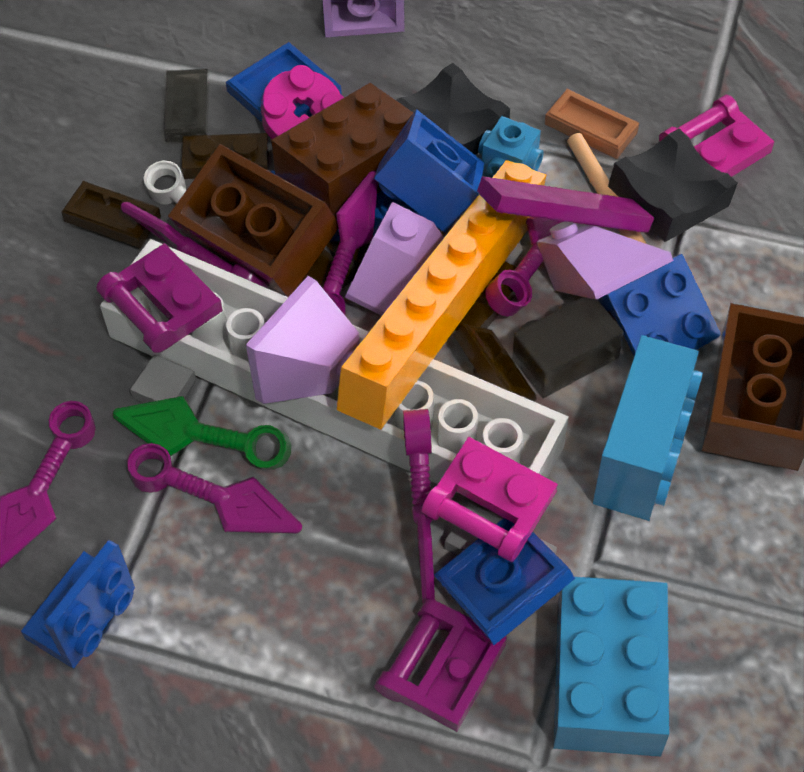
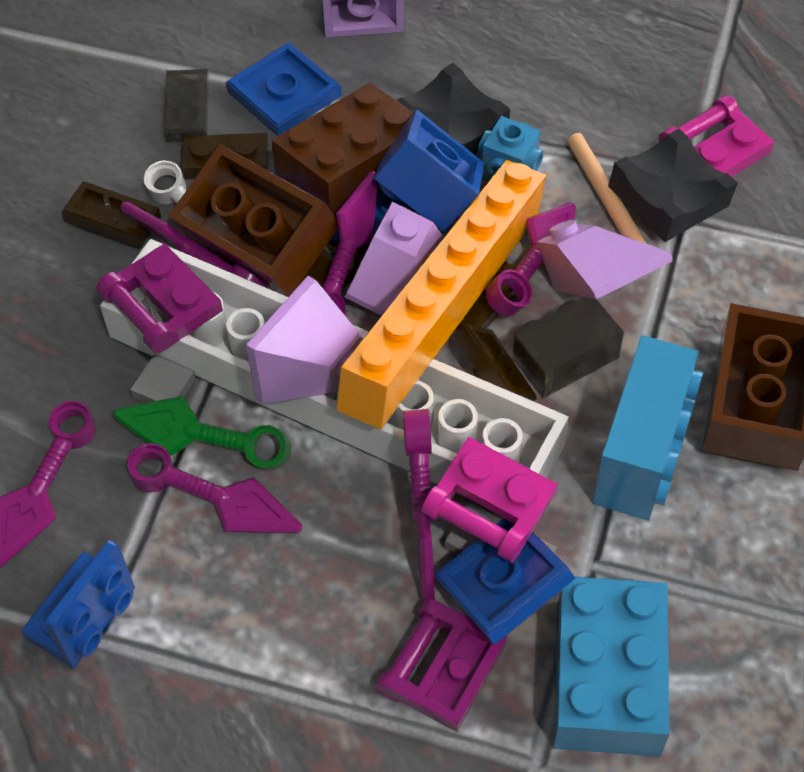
(293, 87): dark pink plate -> none
(564, 205): magenta tile -> none
(599, 125): nougat tile -> none
(663, 307): blue bracket -> none

